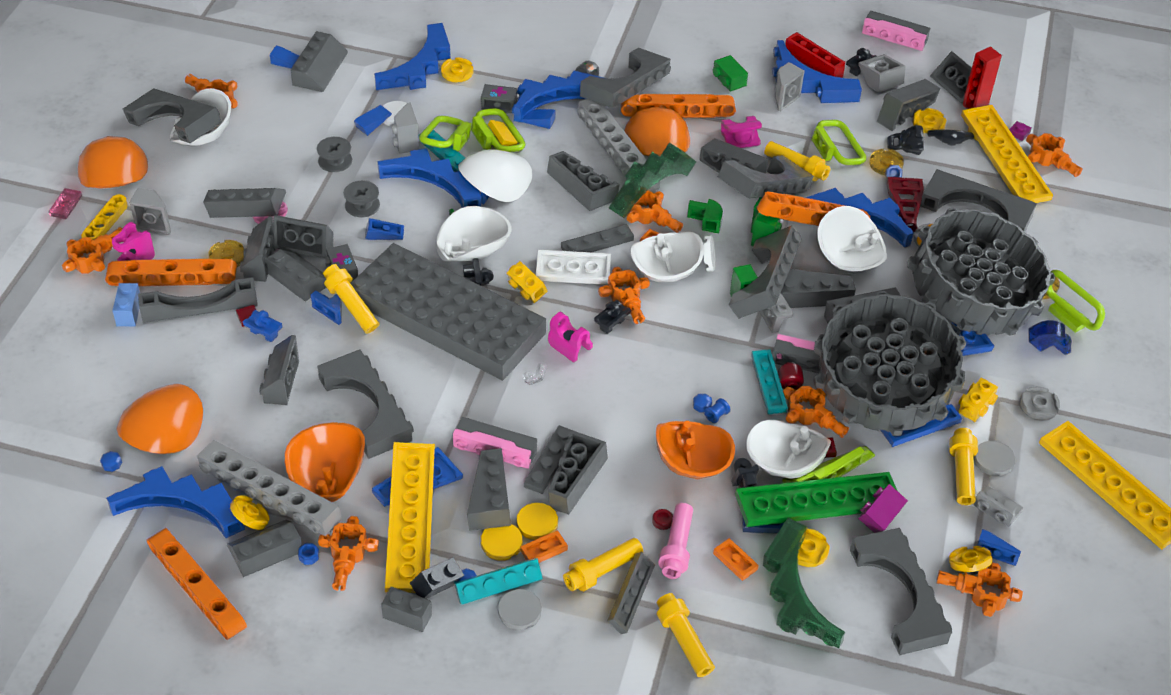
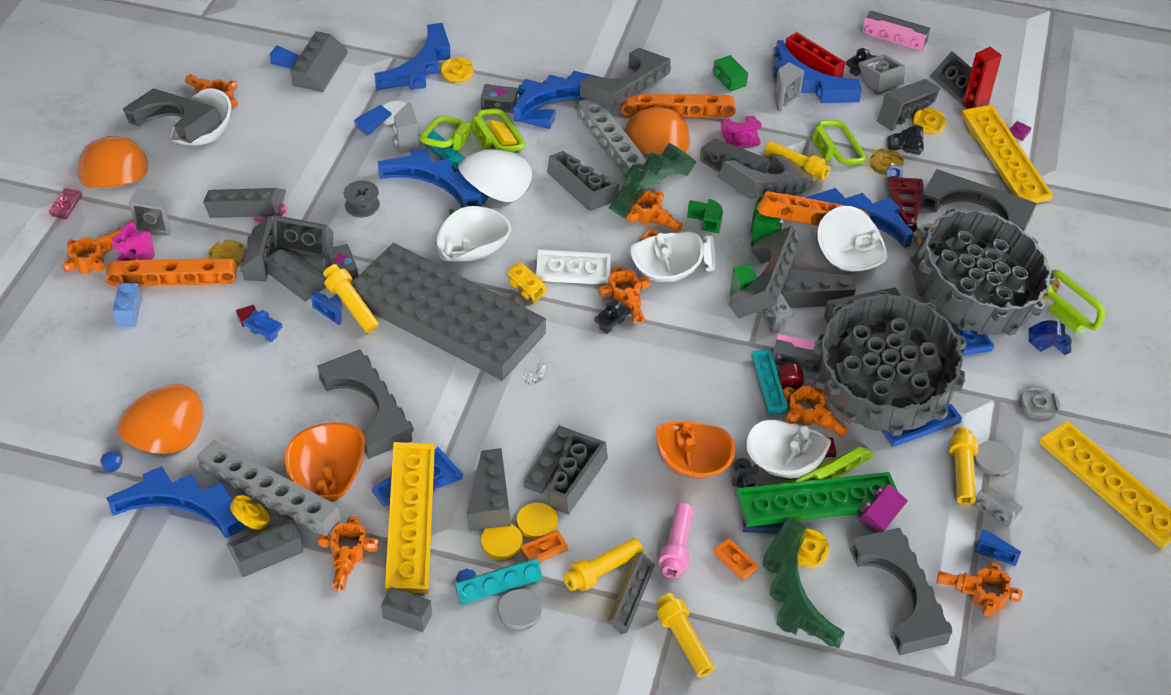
(116, 205): yellow beam -> none
(162, 306): dark grey arch -> none
(204, 592): orange beam -> none
(281, 372): dark grey slope -> none
(308, 554): blue tile -> none
(334, 154): dark grey piece -> none
(383, 230): blue slope -> none
(437, 578): brick -> none
(478, 277): black hips -> none
(479, 436): piece -> none
(566, 338): dark pink piece -> none
(589, 68): head -> none
(599, 240): dark grey plate -> none
(662, 519): dark red tile -> none
(701, 402): blue tile -> none
(717, 410): blue bush -> none
(951, 137): black piece -> none
(970, 559): yellow tile -> none
(978, 399): yellow brick -> none
(1054, 155): orange piece -> none

